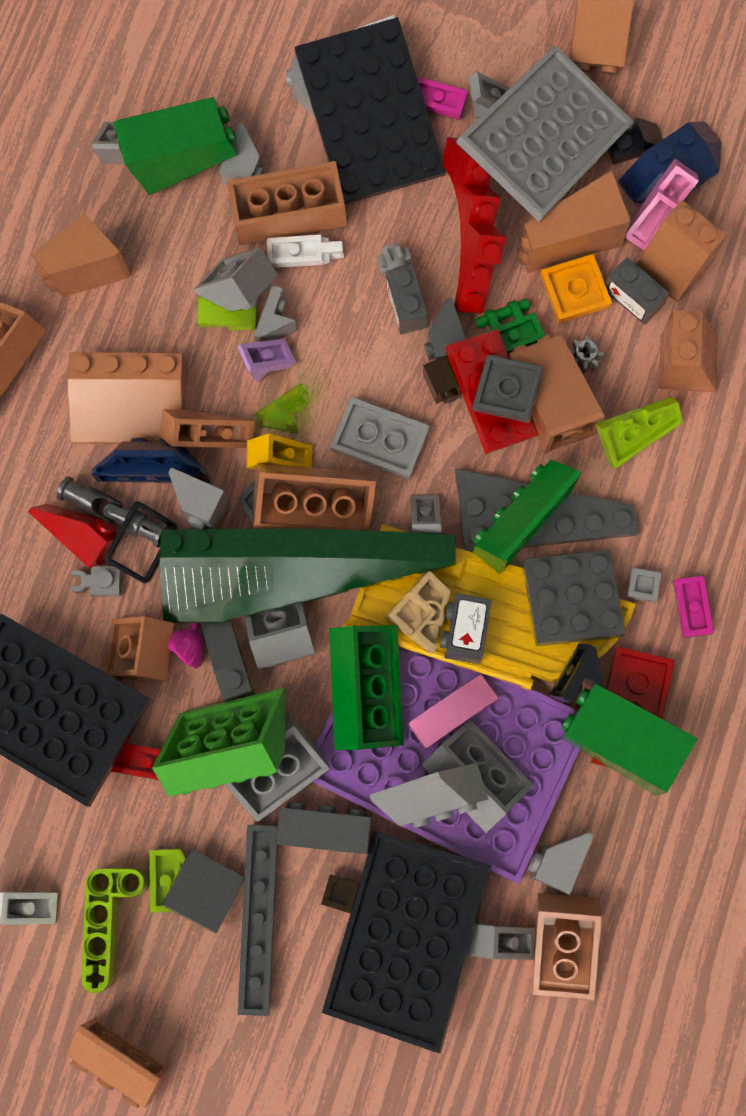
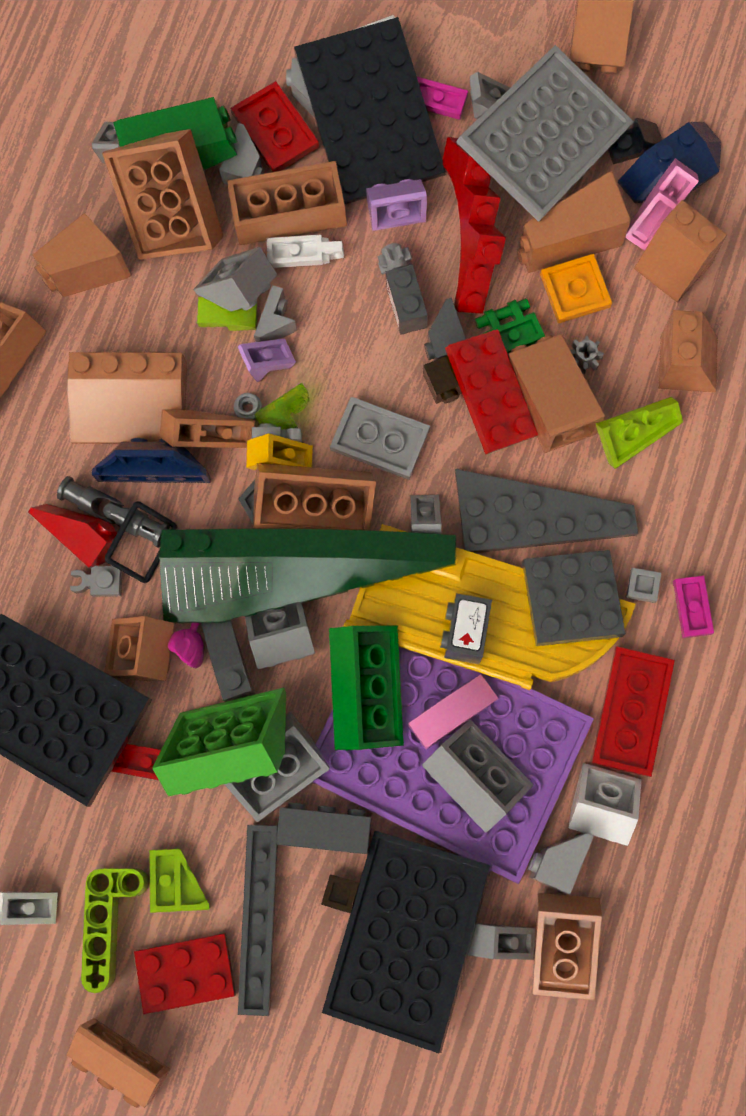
(164, 195): none -> nougat slope
(184, 973): none -> red plate
(200, 502): light grey slope -> none
(203, 891): dark grey tile -> none
(244, 399): none -> light grey plate
(275, 127): none -> red plate
(292, 433): none -> light grey plate
(397, 204): none -> lavender slope
(421, 611): tan slope -> none
(433, 796): light grey slope -> none
(508, 388): dark grey tile -> none
(526, 514): green slope -> none
(581, 667): black slope -> none
(606, 804): none -> white slope
(628, 739): green slope -> none
(636, 290): dark grey brick -> none

